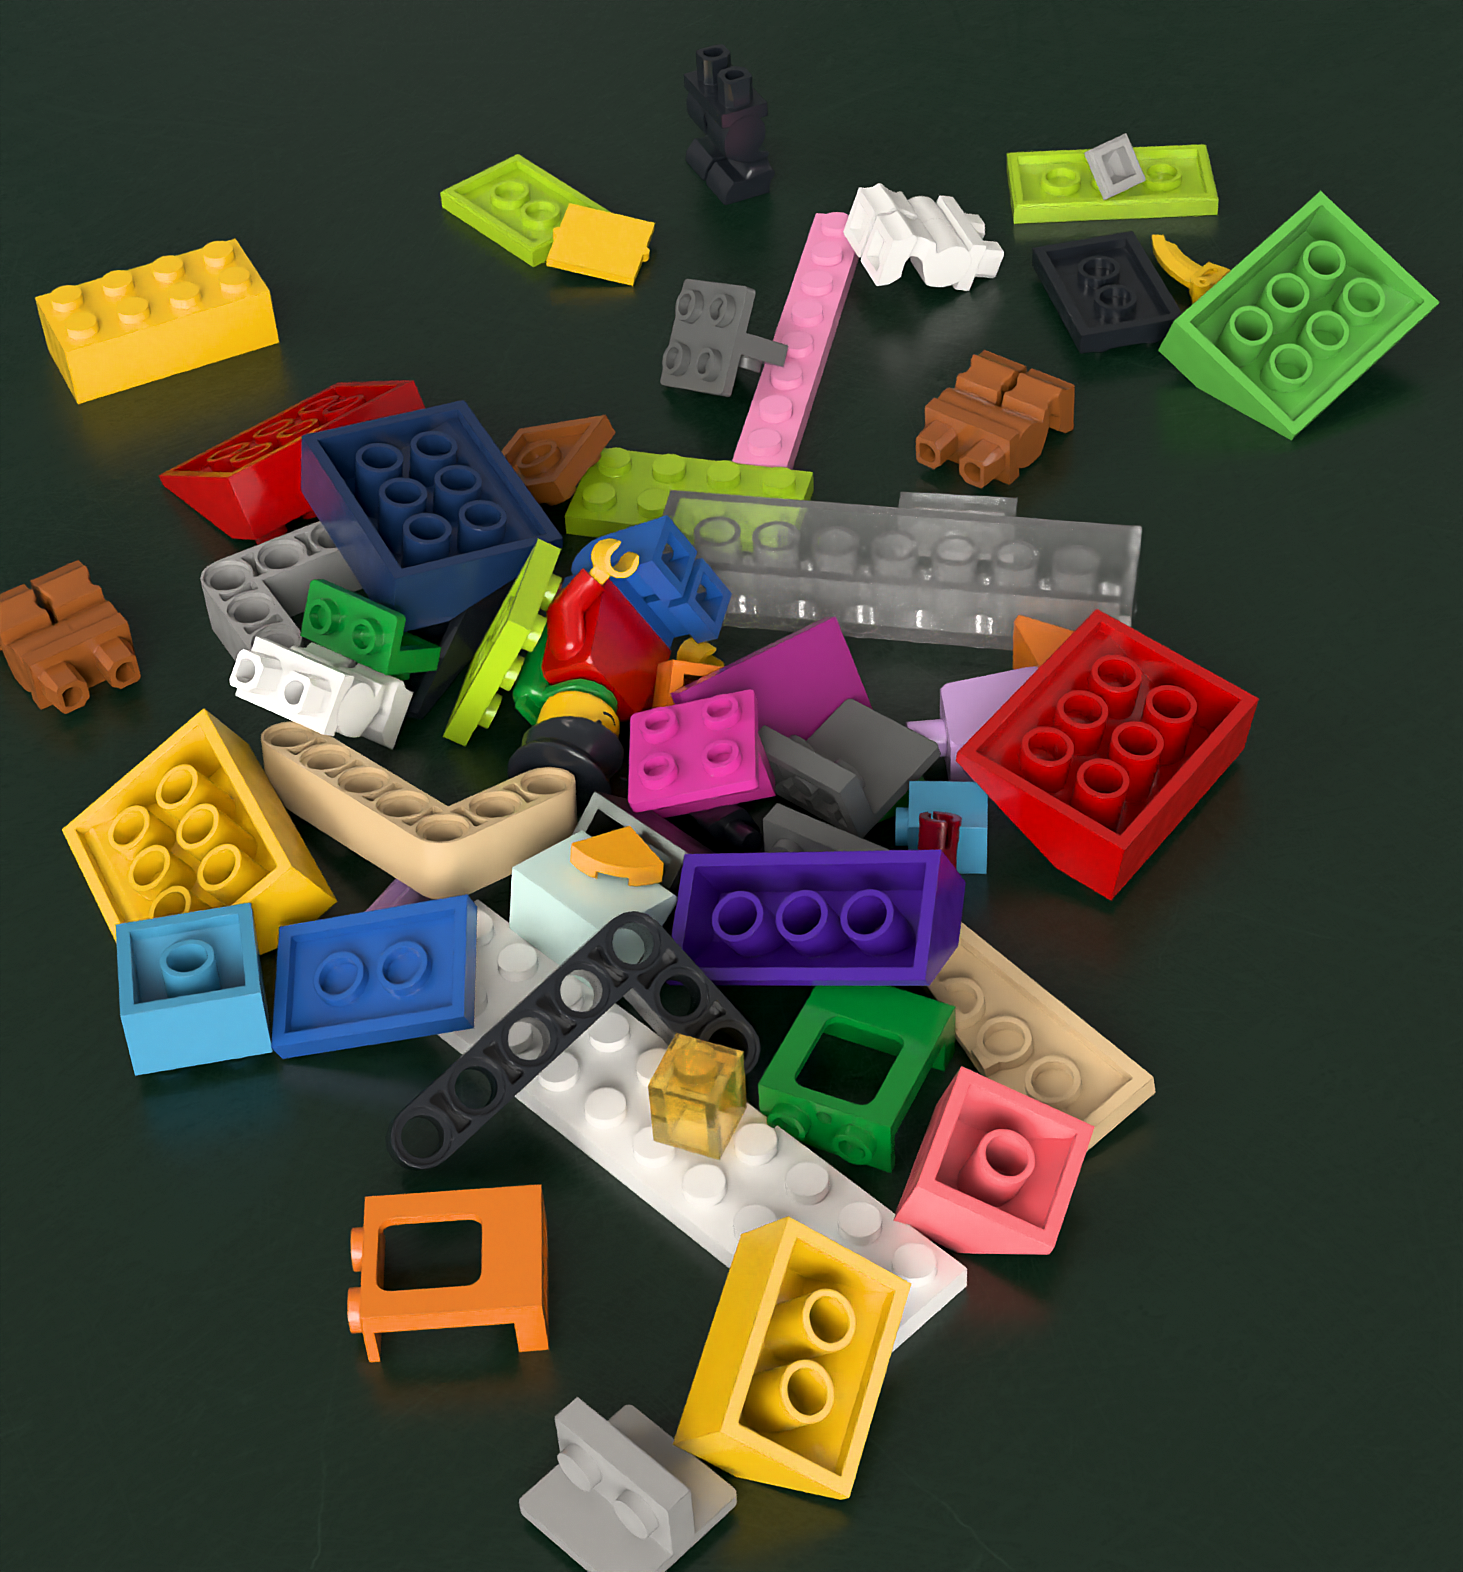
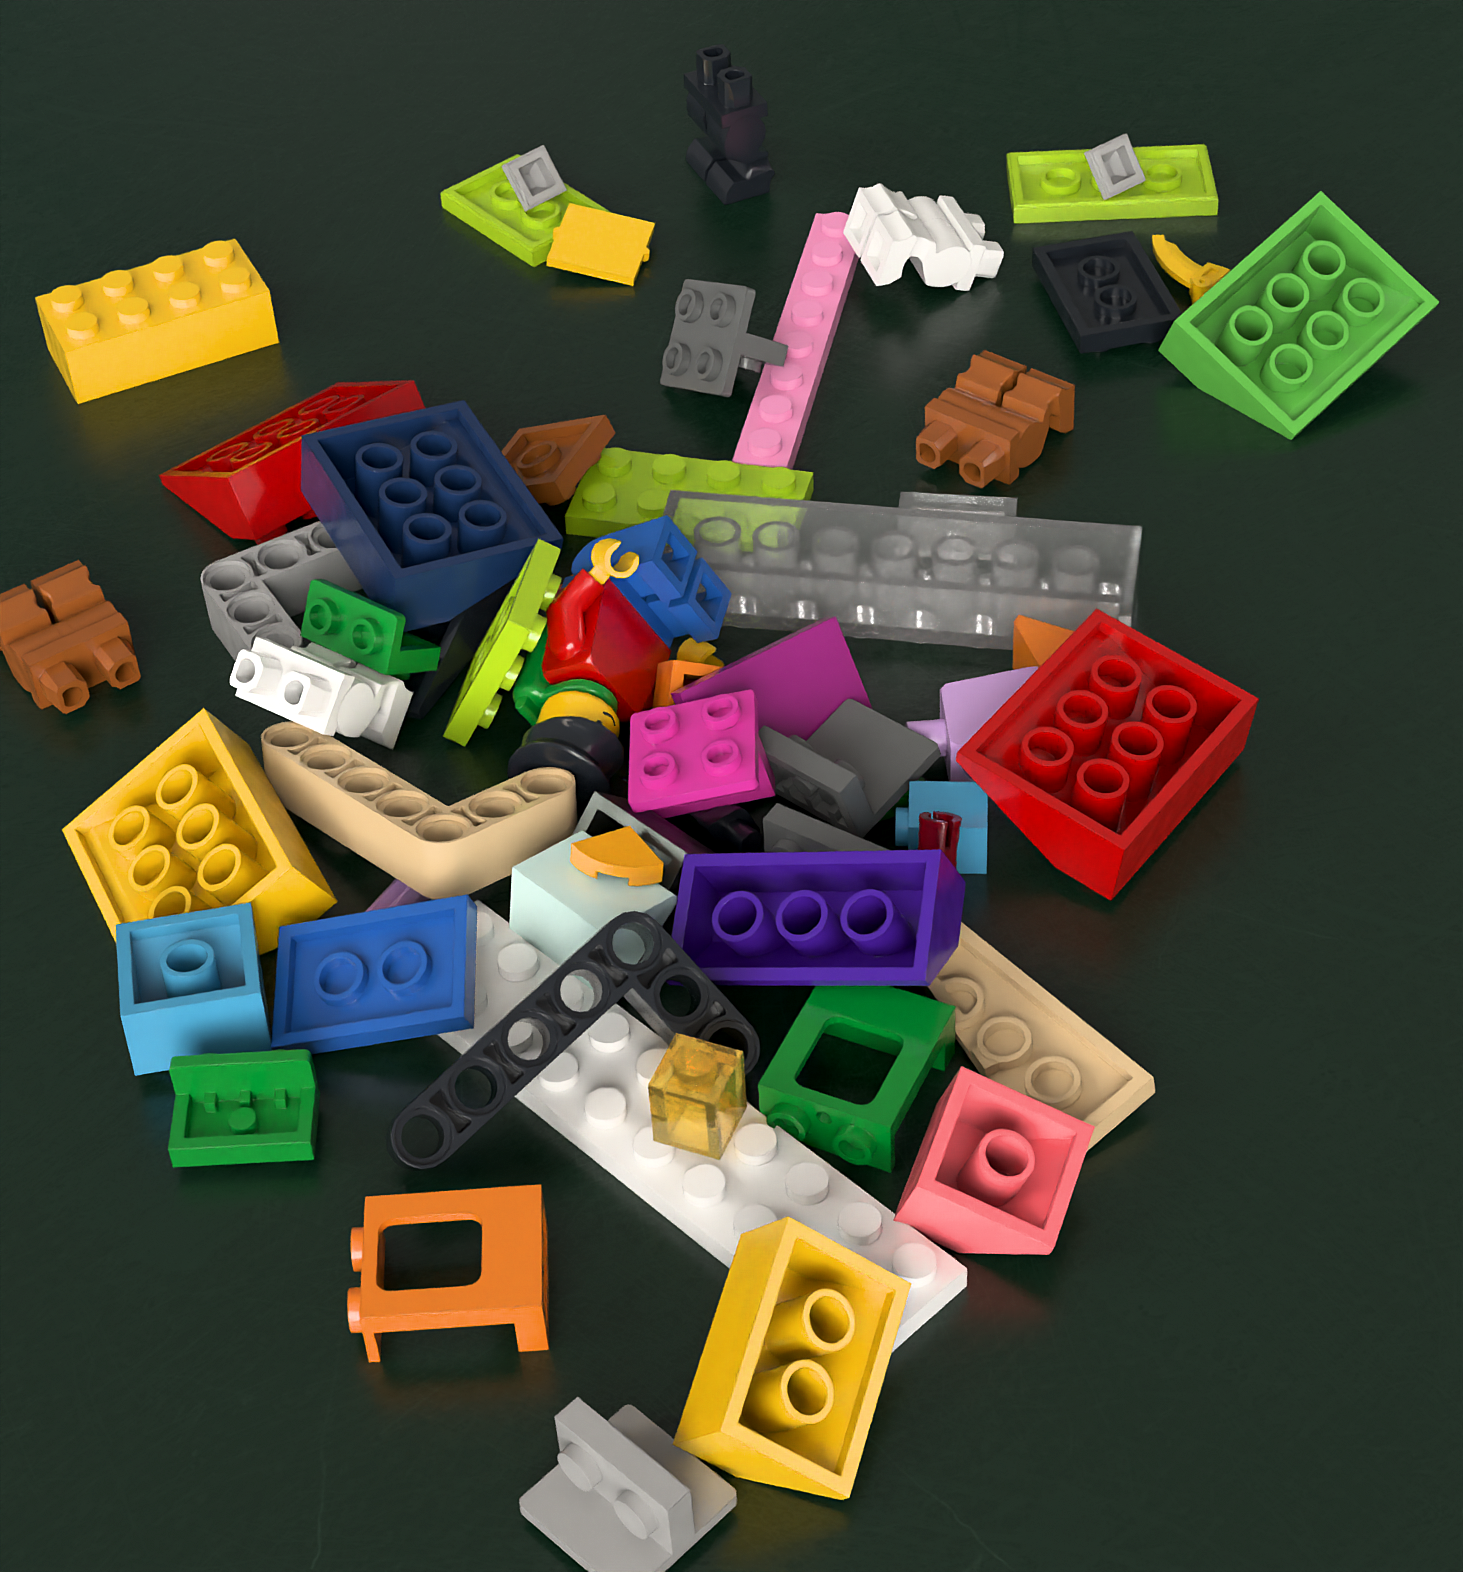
(243, 1108): none -> green bracket
(534, 178): none -> light grey slope

